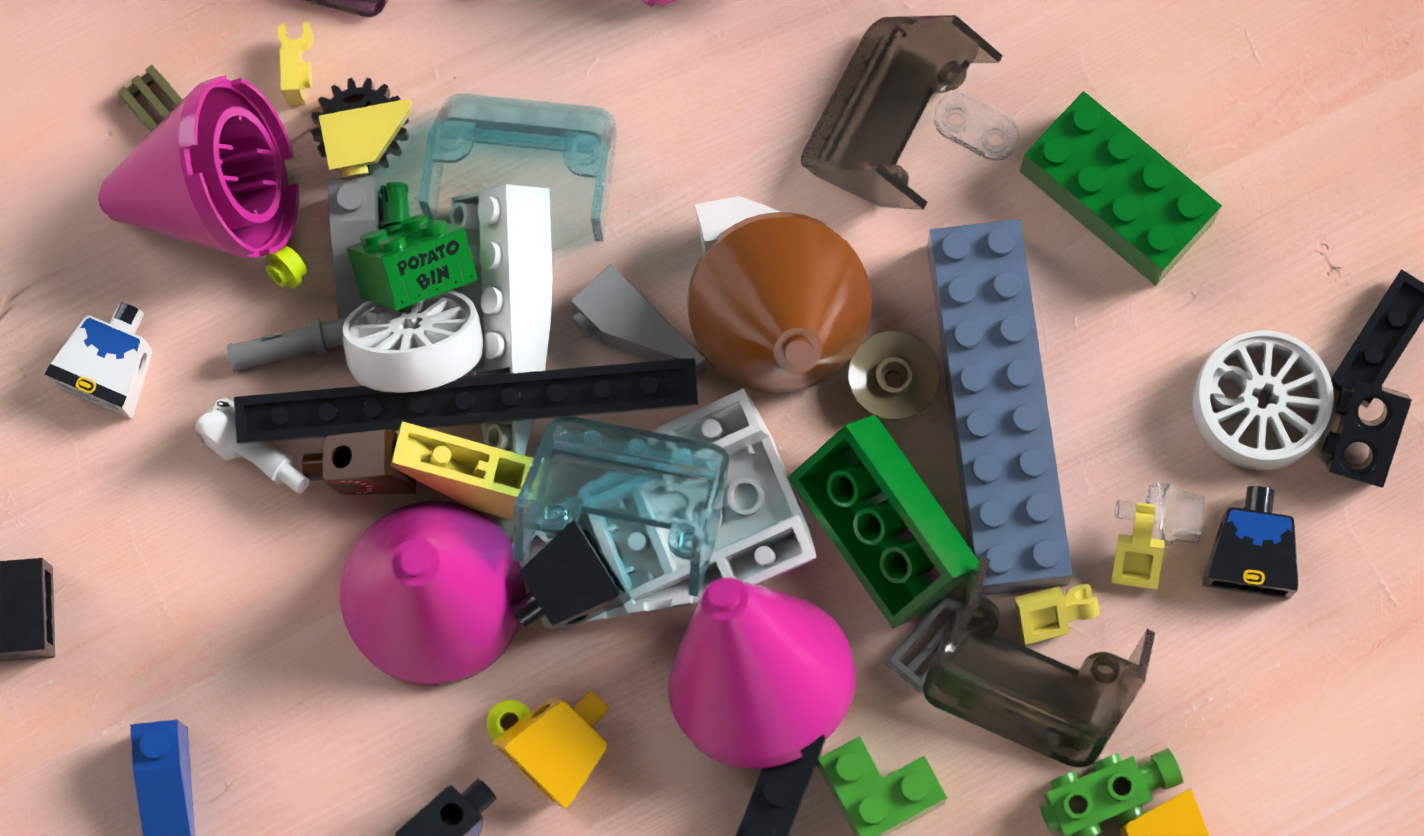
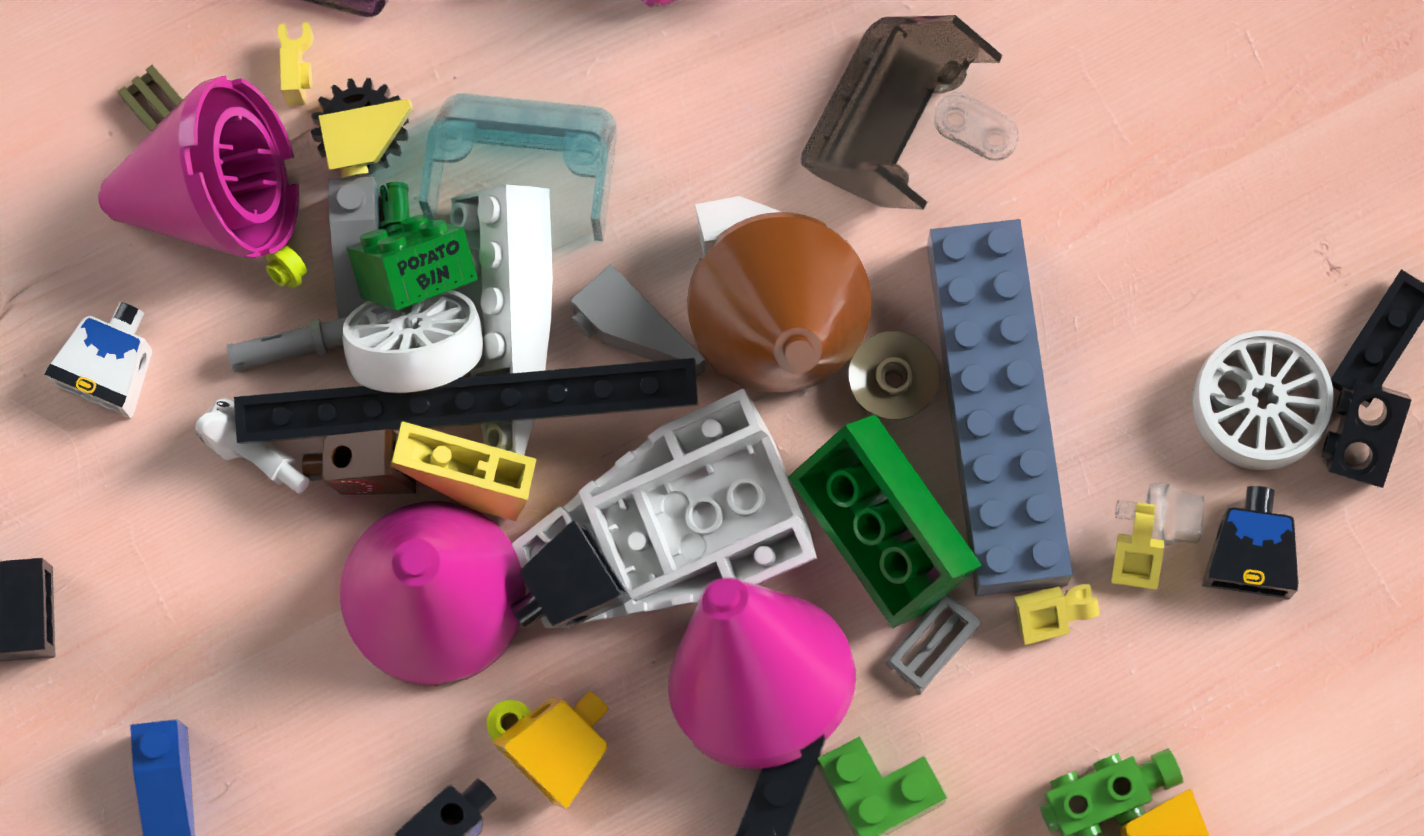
(627, 478): clear light blue windscreen -> none
(1025, 693): clear smoke windscreen -> none
(1119, 188): green brick -> none

